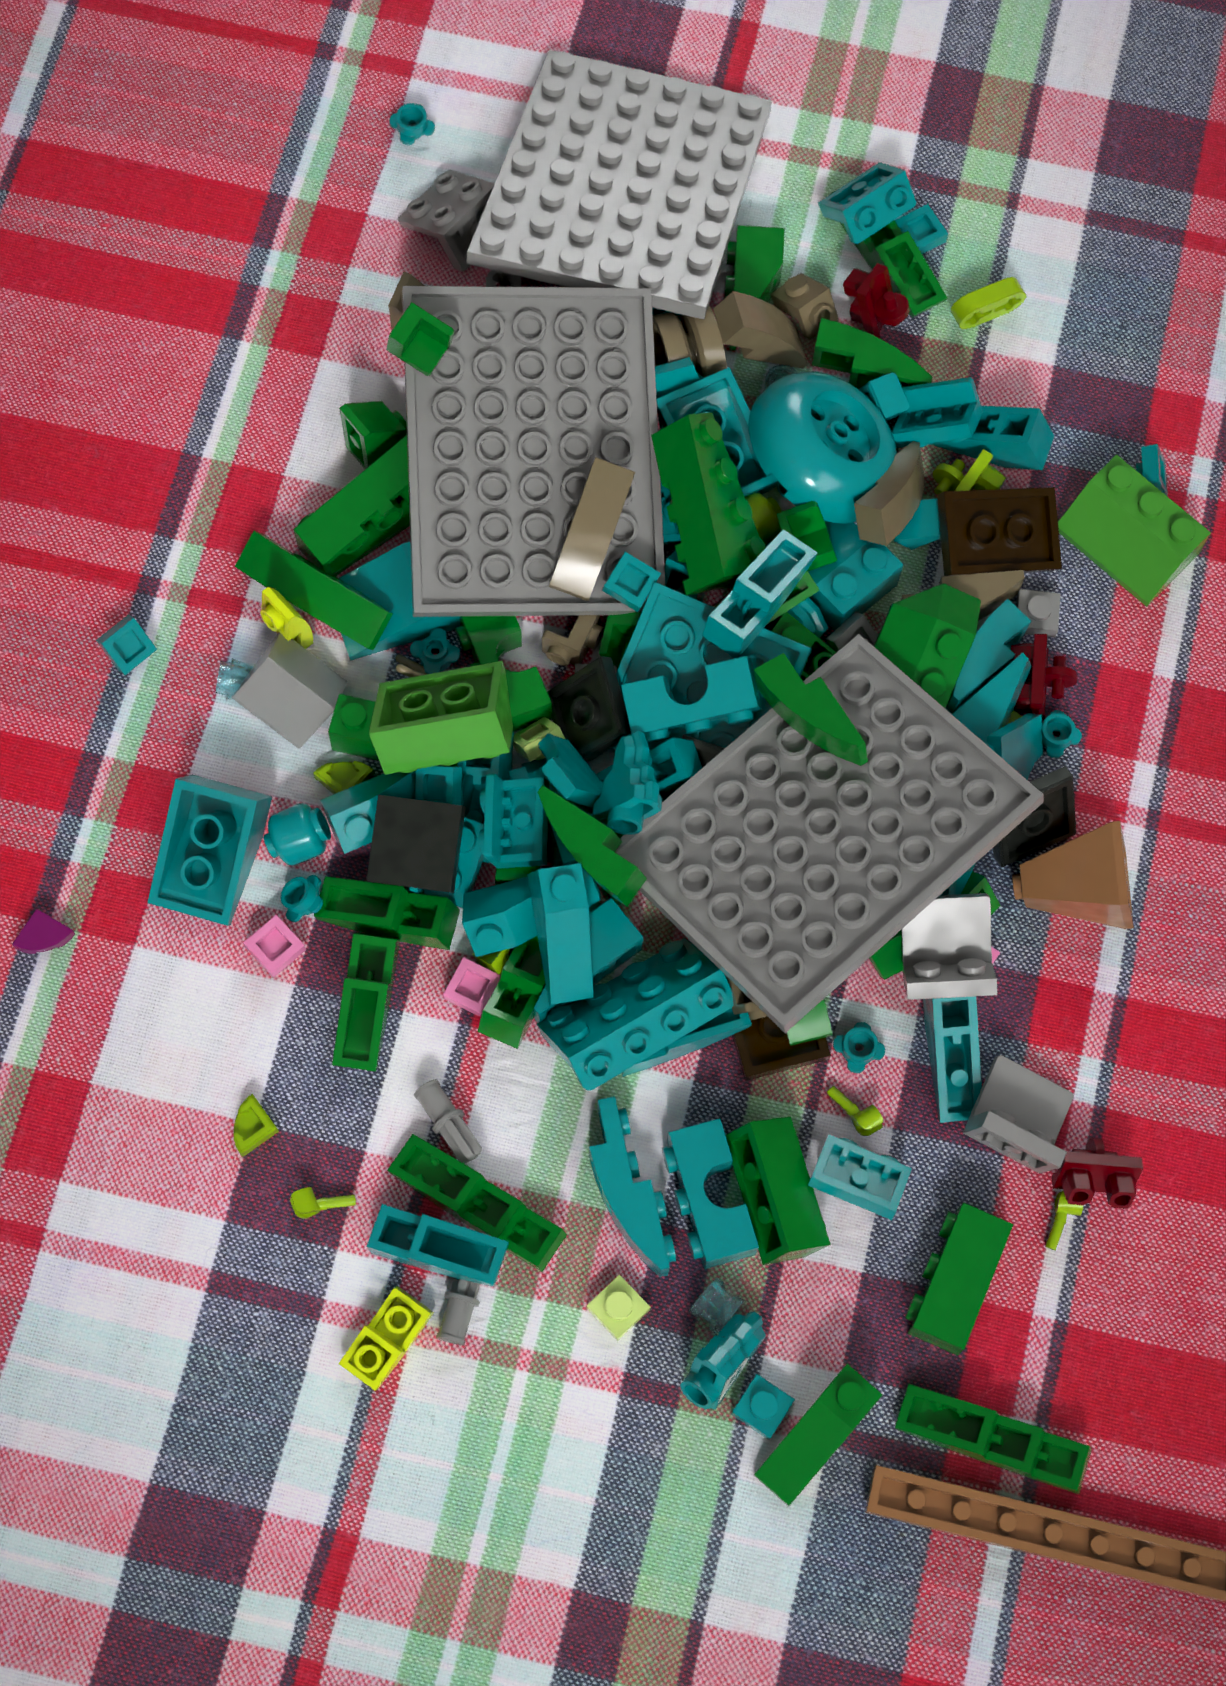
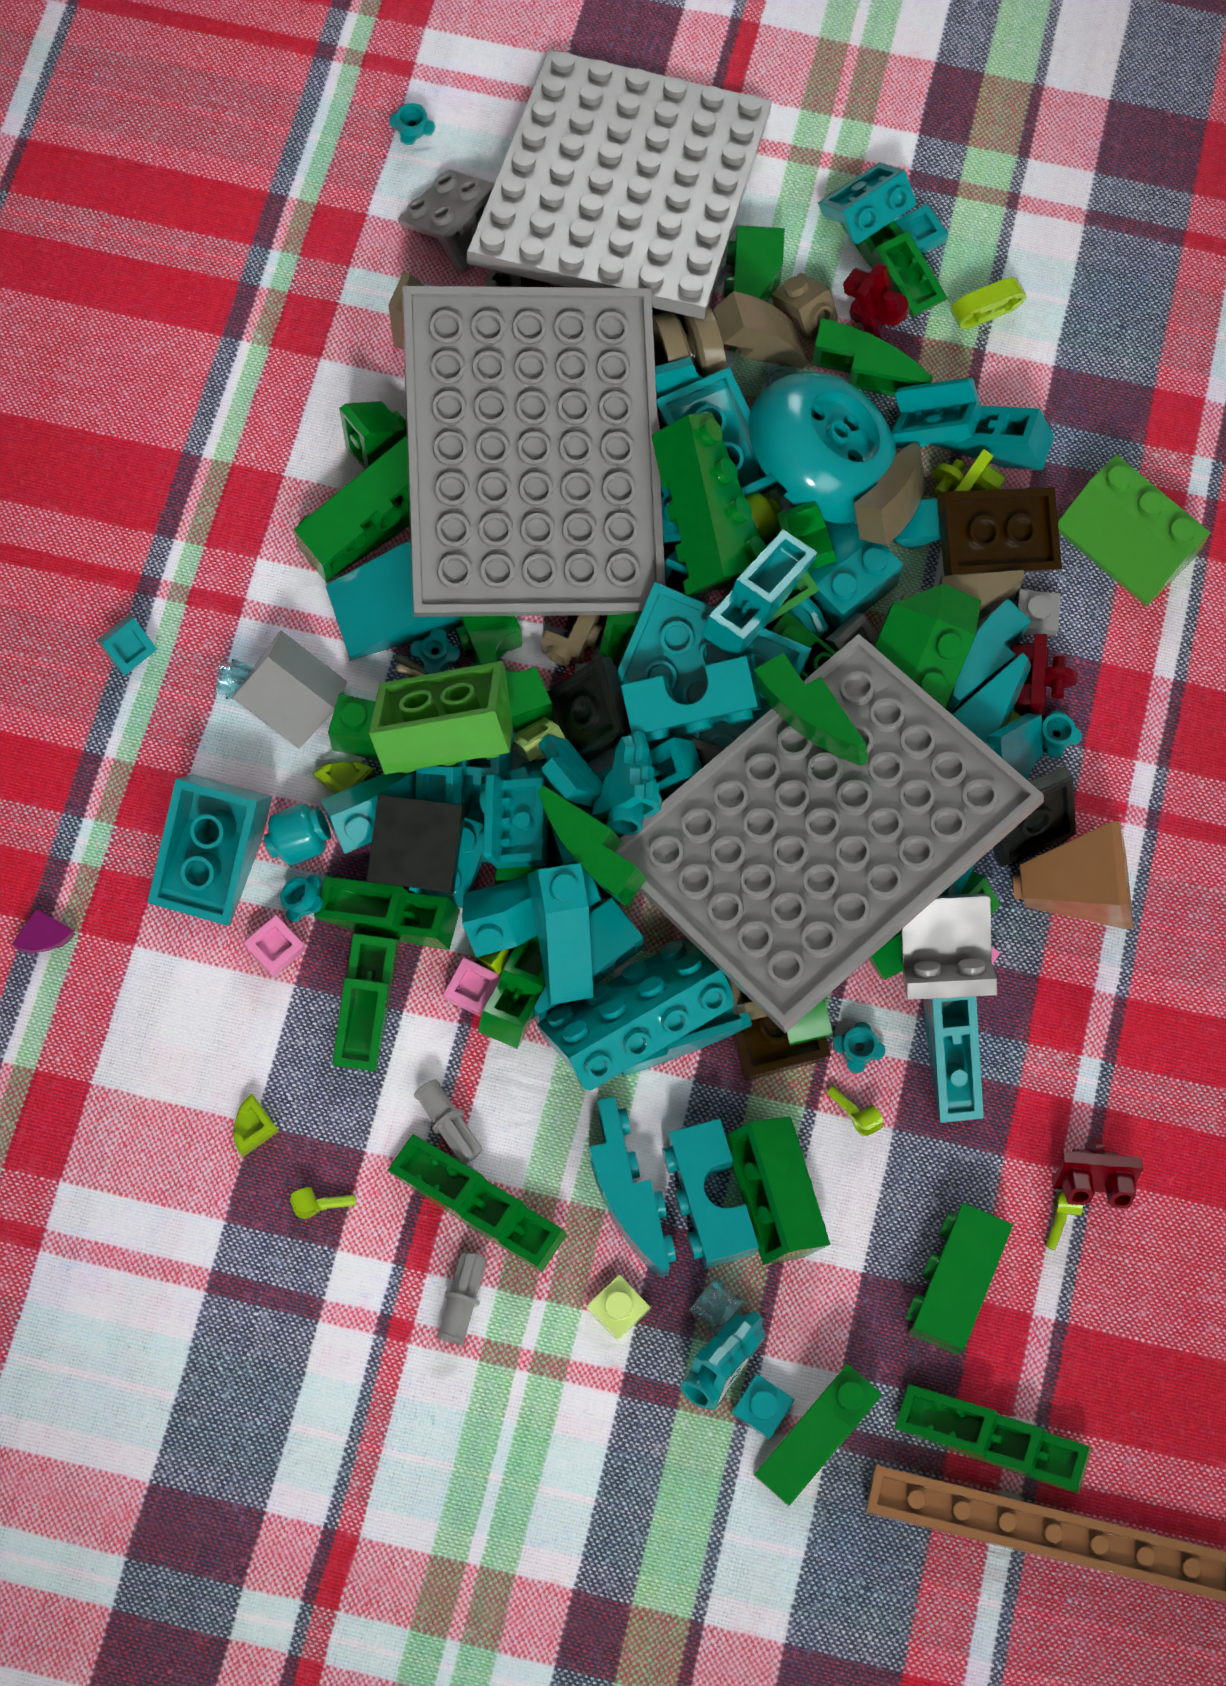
(283, 618): neon yellow slope -> none
(314, 590): green slope -> none
(386, 1338): neon yellow slope -> none
(420, 339): green panel -> none
(437, 1246): teal slope -> none
(591, 529): dark tan slope -> none
(631, 581): teal plate -> none
(860, 1176): teal bracket -> none
(887, 395): teal slope -> none
(1020, 1115): light grey bracket -> none
(1153, 467): teal plate -> none

